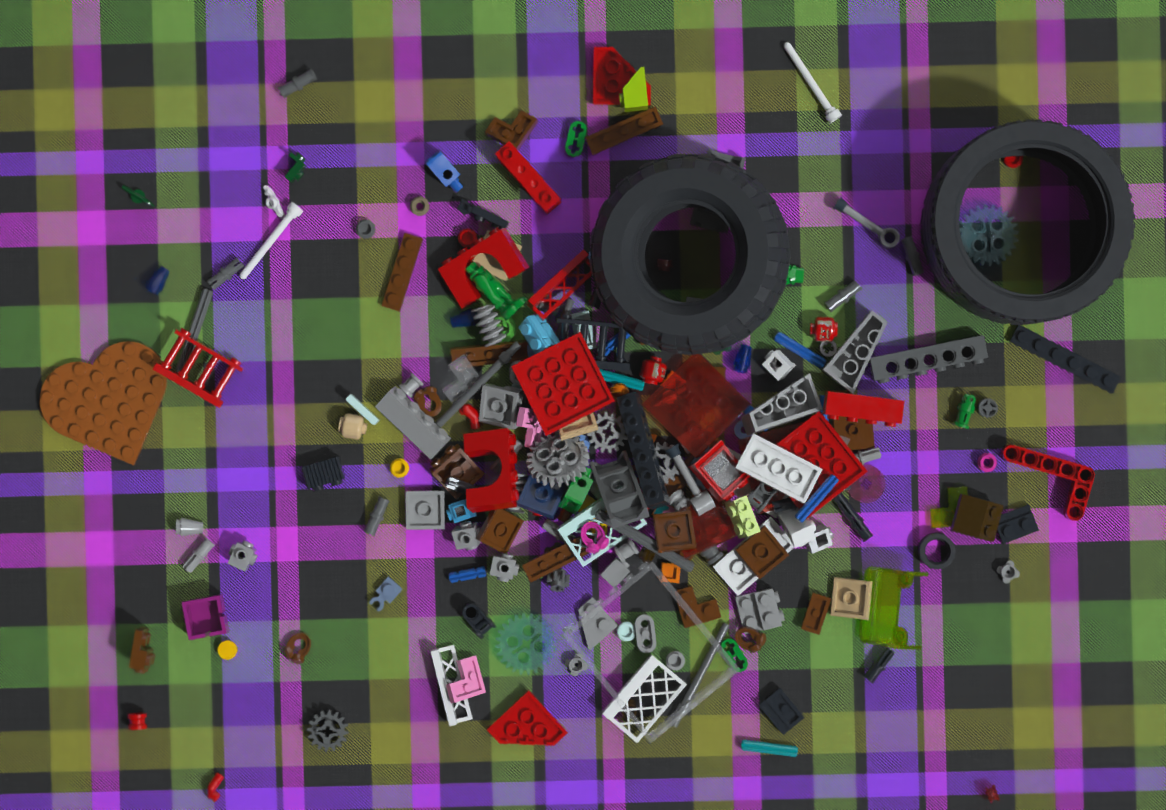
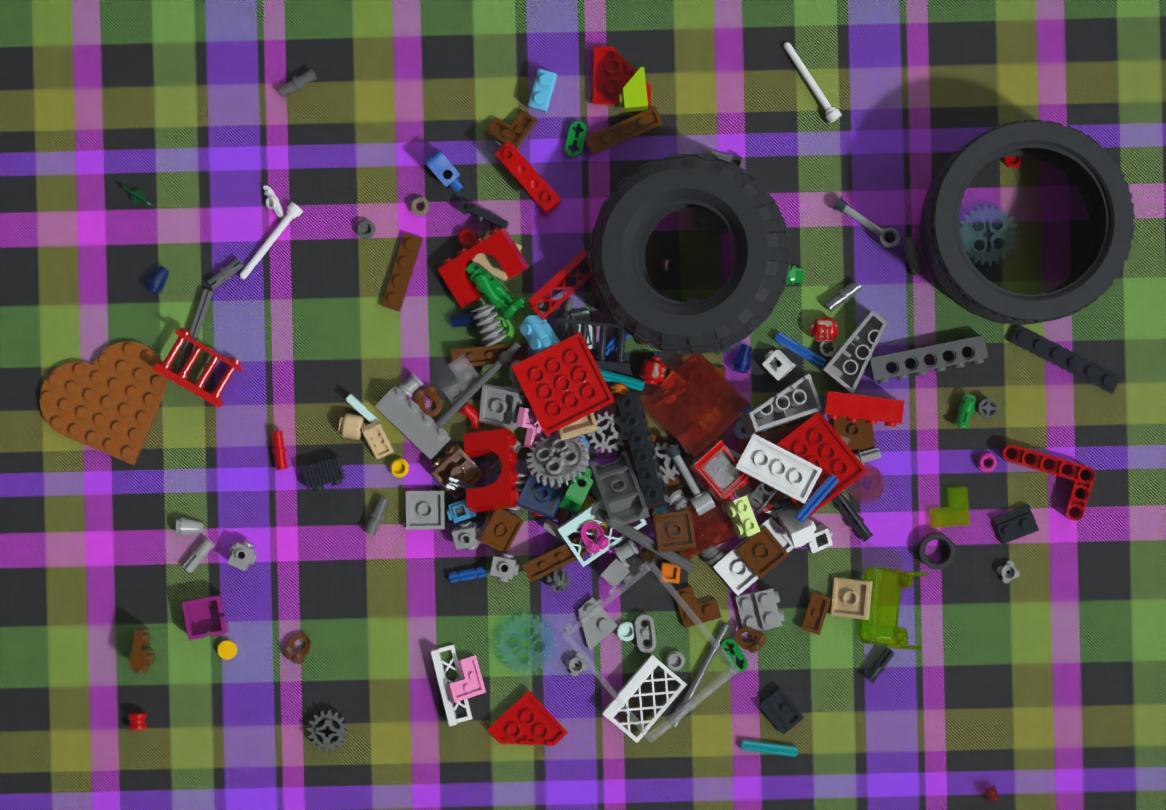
(212, 787): red arm -> none
(279, 450): none -> red pin
(296, 171): dark green bracket -> none
(377, 439): none -> tan plate
(387, 591): sand blue plate -> none
(478, 620): black piece -> none
(542, 90): none -> medium azure brick
(976, 518): dark brown slope -> none

